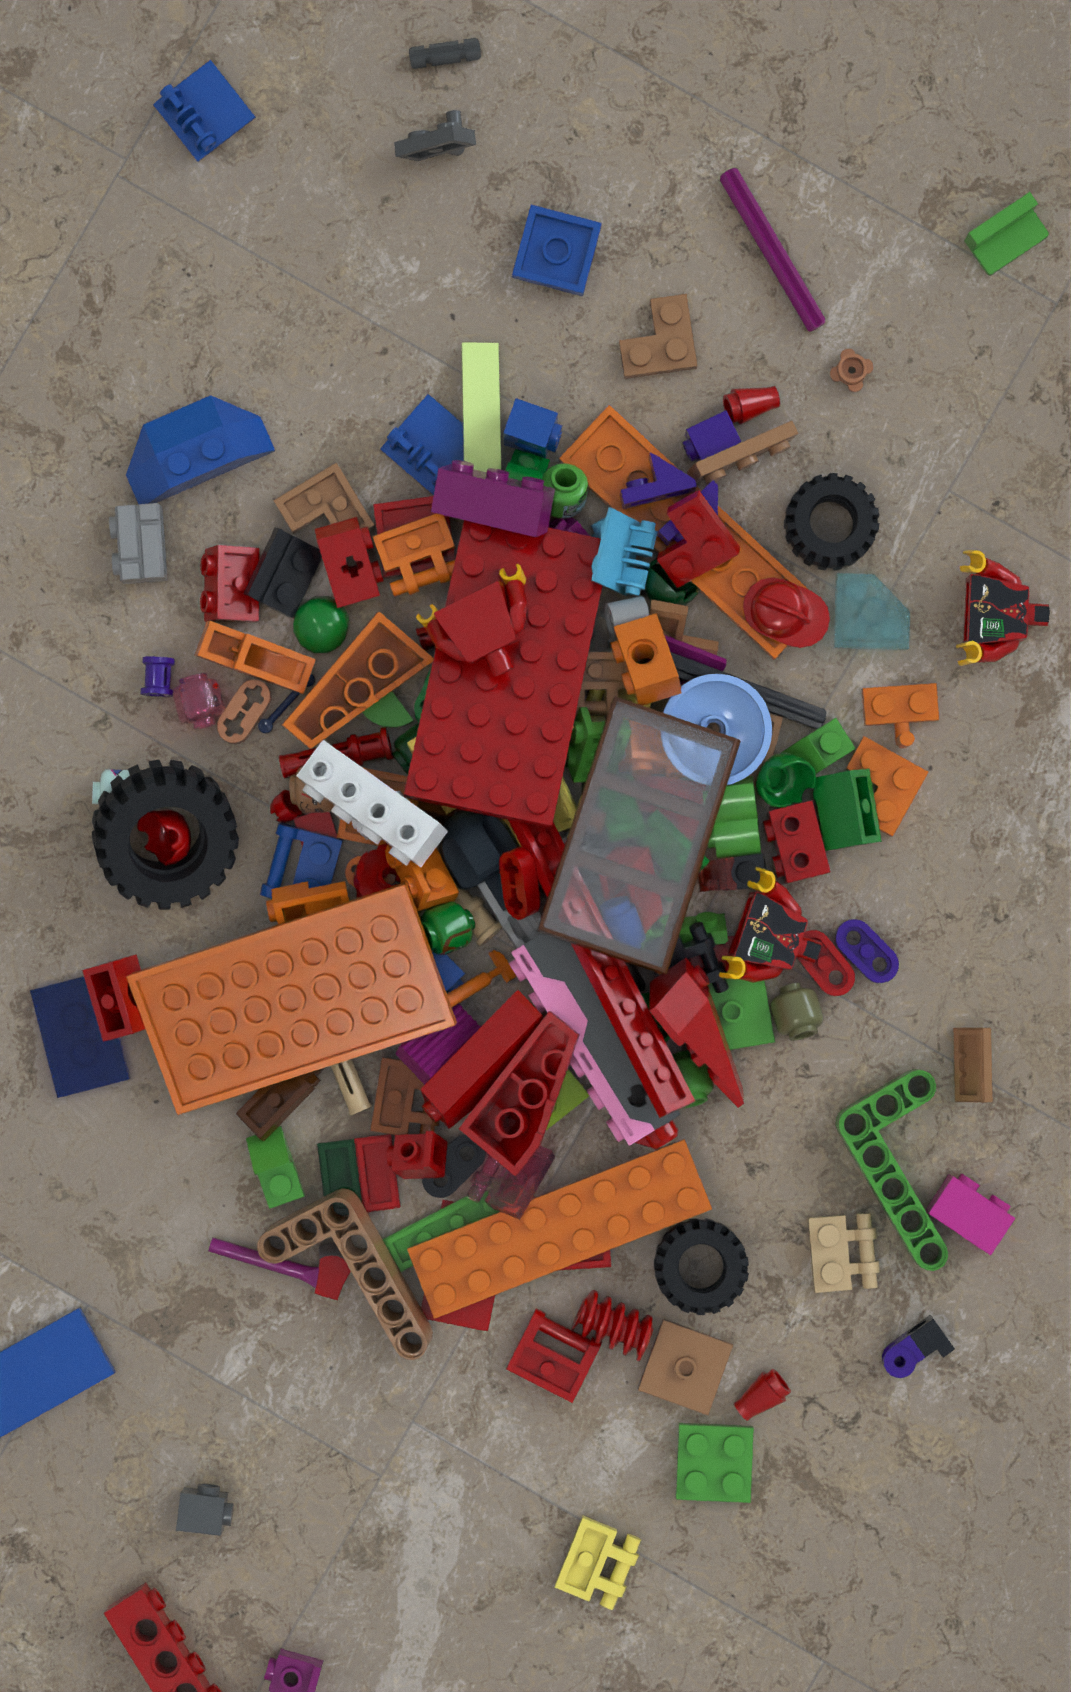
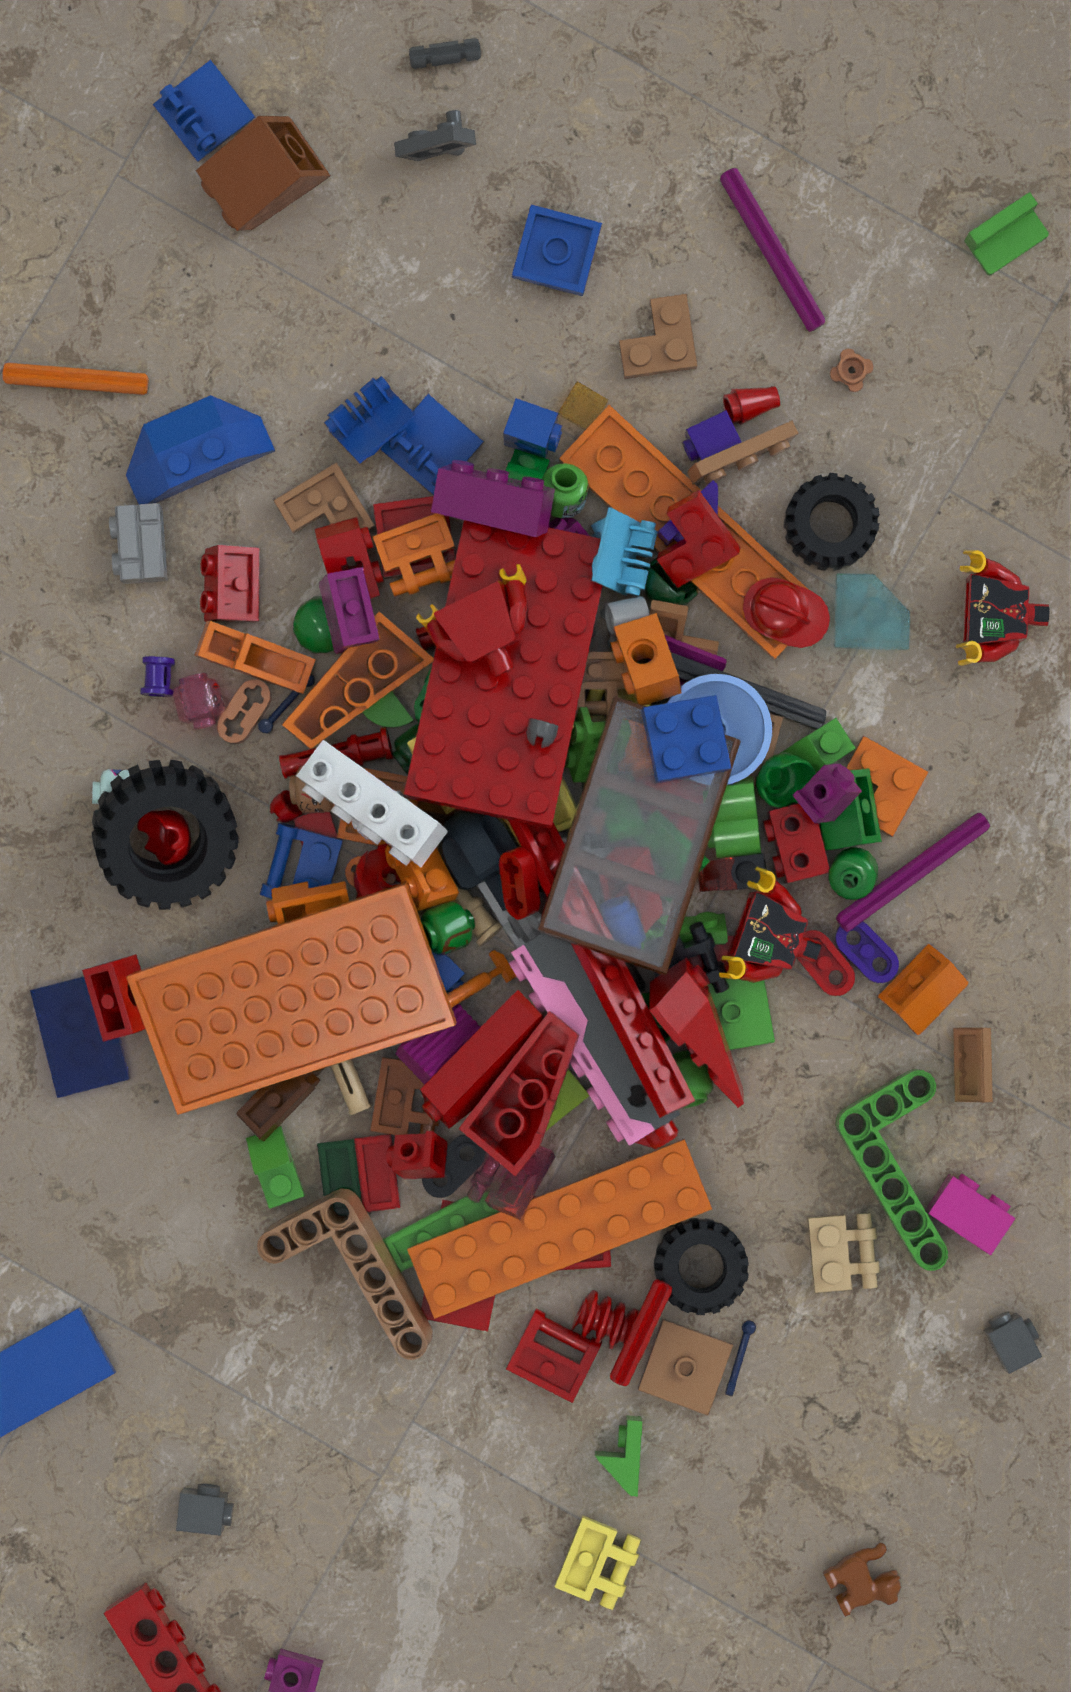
(75, 378): none -> orange axle
(261, 171): none -> dark orange slope
(283, 573): black plate -> none
(326, 1278): piece -> none
(348, 609): none -> magenta panel
(371, 422): none -> blue hinge
(481, 405): yellowish green tile -> none
(543, 730): none -> dark grey hinge
(582, 406): none -> clear yellow tile
(626, 1465): none -> bright green slope
(640, 1332): none -> red axle
(667, 483): dark purple slope -> none
(686, 739): none -> blue plate
(714, 1462): bright green plate -> none
(748, 1329): none -> dark blue hinge
(763, 1394): red cone -> none
(797, 1012): olive head -> none
(828, 793): none -> magenta brick
(856, 1577): none -> dark orange animal
(863, 870): none -> green head
(900, 707): orange plate -> none
(913, 871): none -> magenta axle
(913, 1346): leg -> none
(923, 989): none -> orange panel
(1013, 1340): none -> dark grey brick

